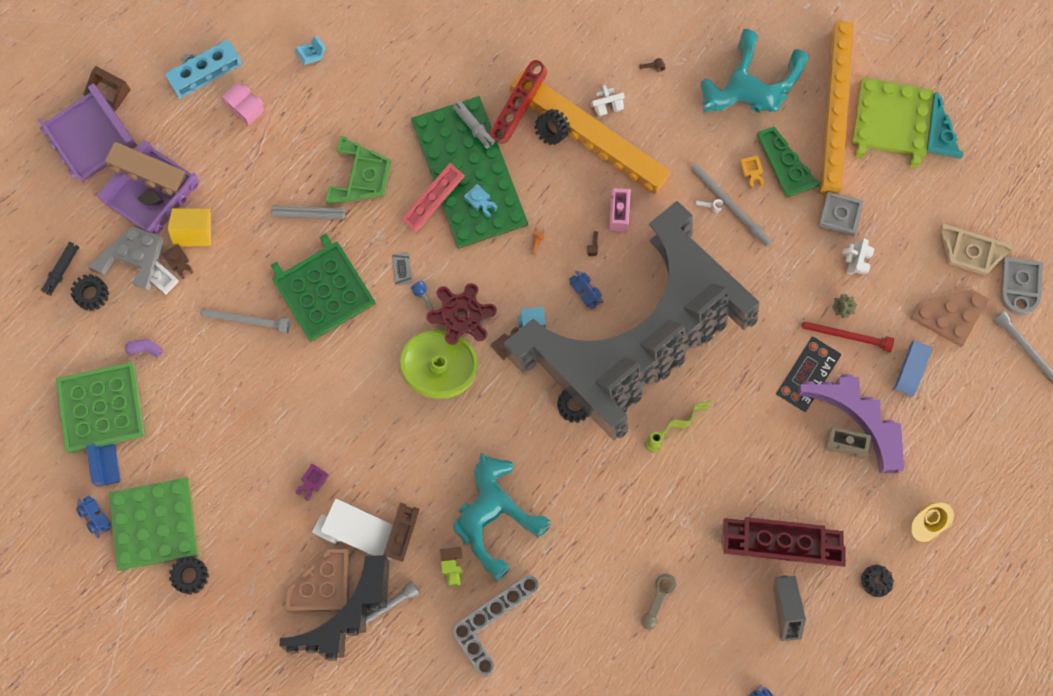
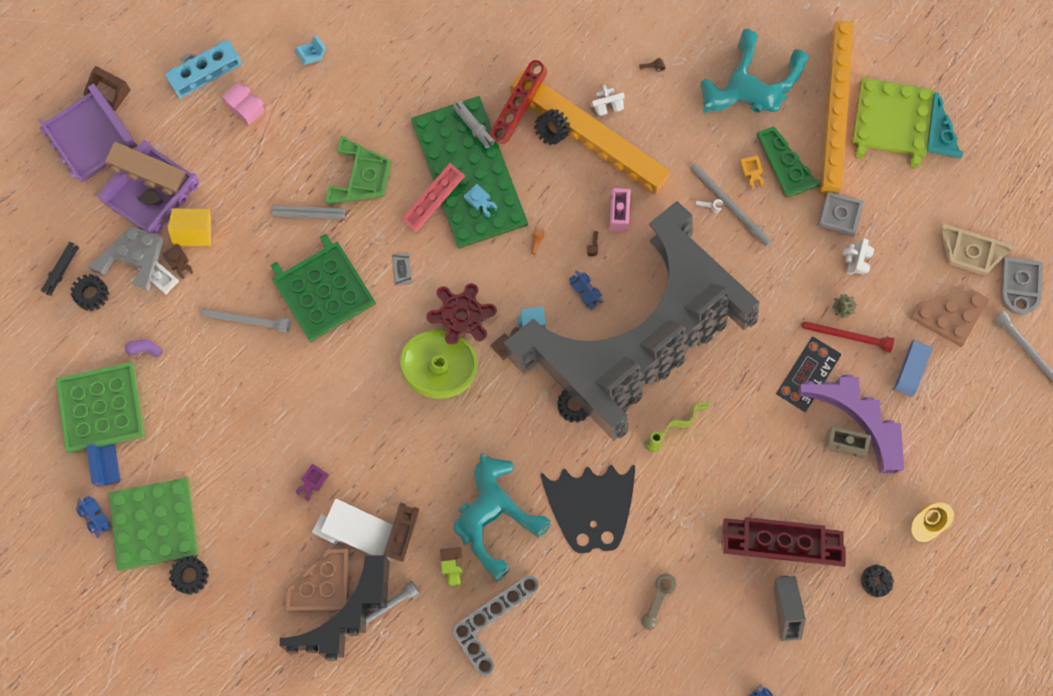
(419, 290): blue hinge -> none
(591, 499): none -> black piece

